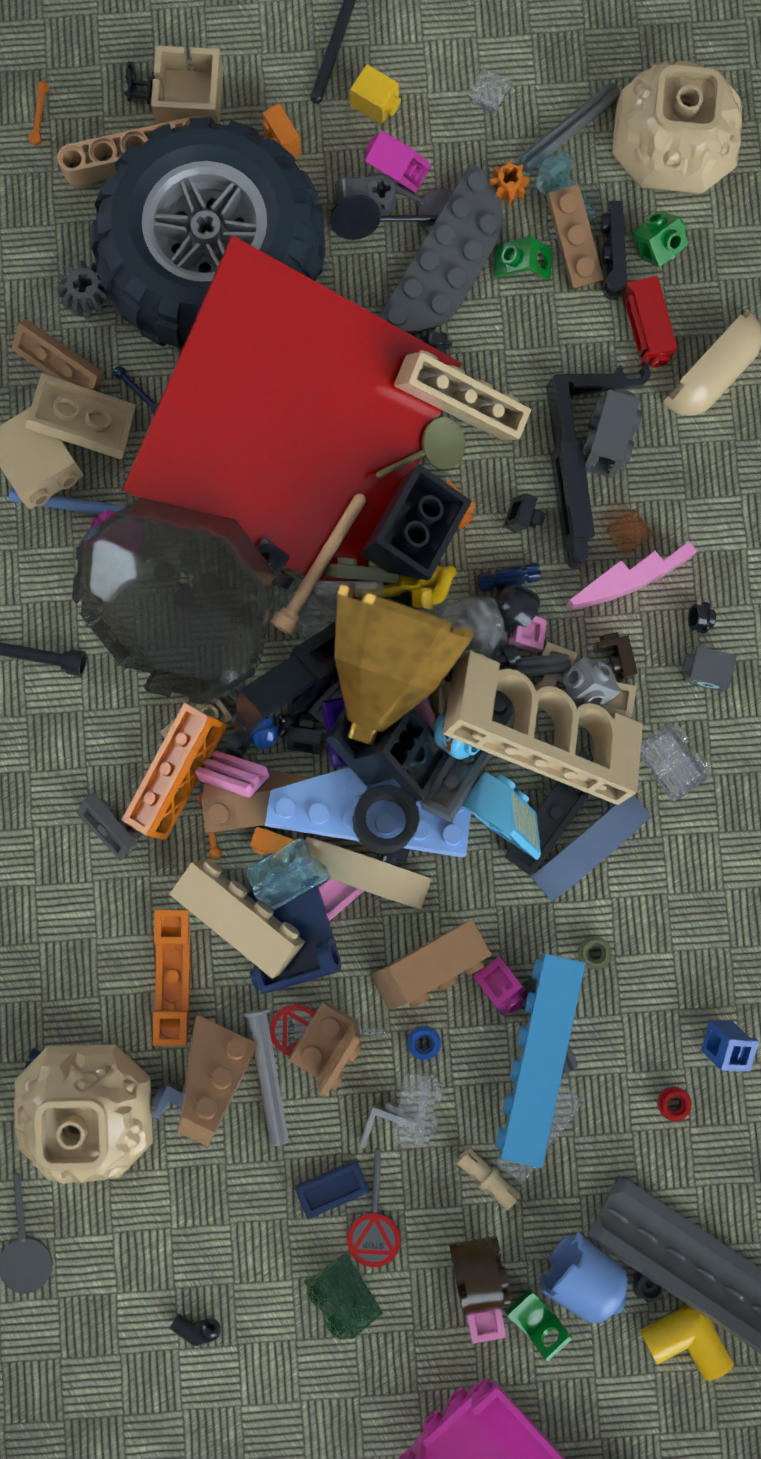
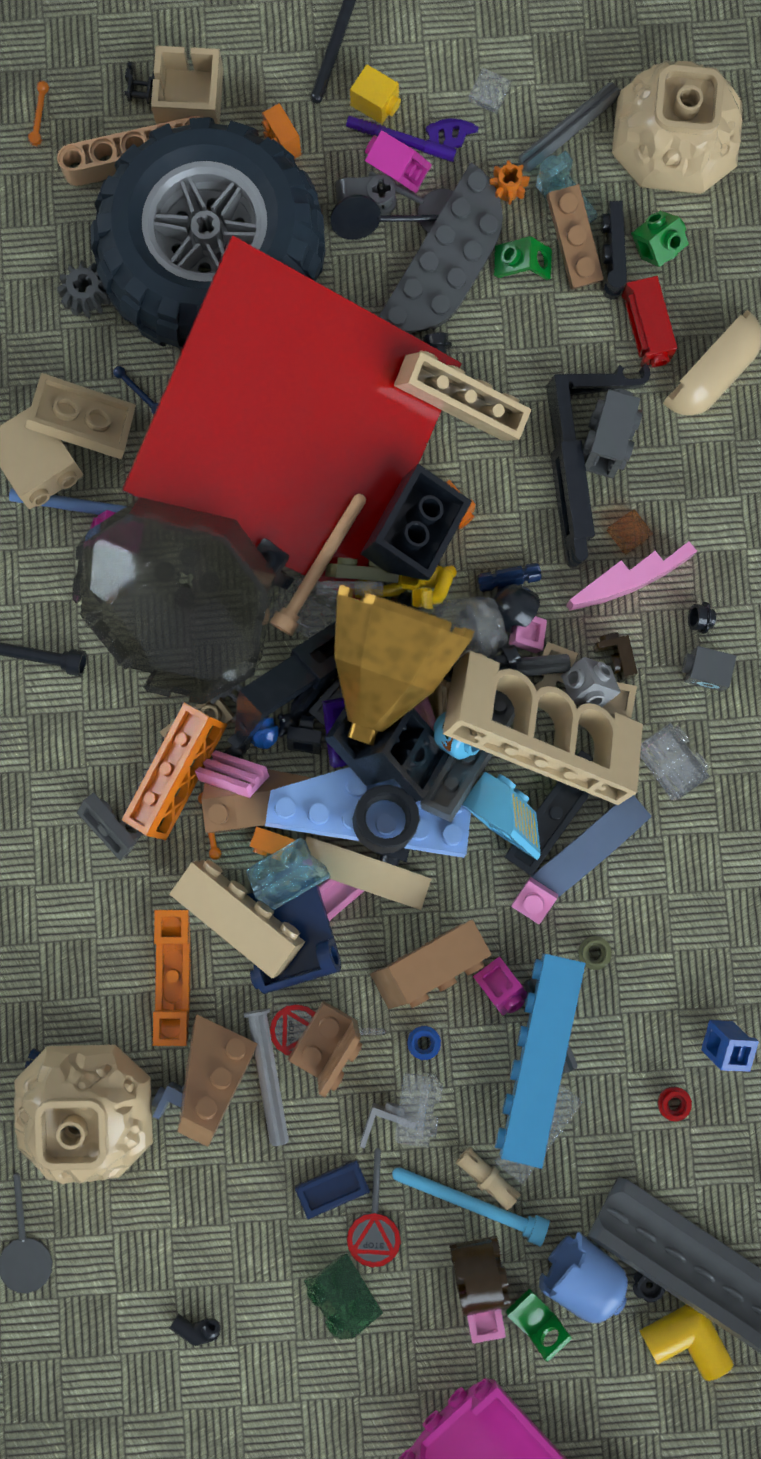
(54, 357): medium nougat plate -> none
(432, 147): none -> dark purple piece
(441, 444): olive piece -> none
(522, 513): black tile -> none
(532, 1228): none -> medium azure piece
(534, 900): none -> bright pink plate

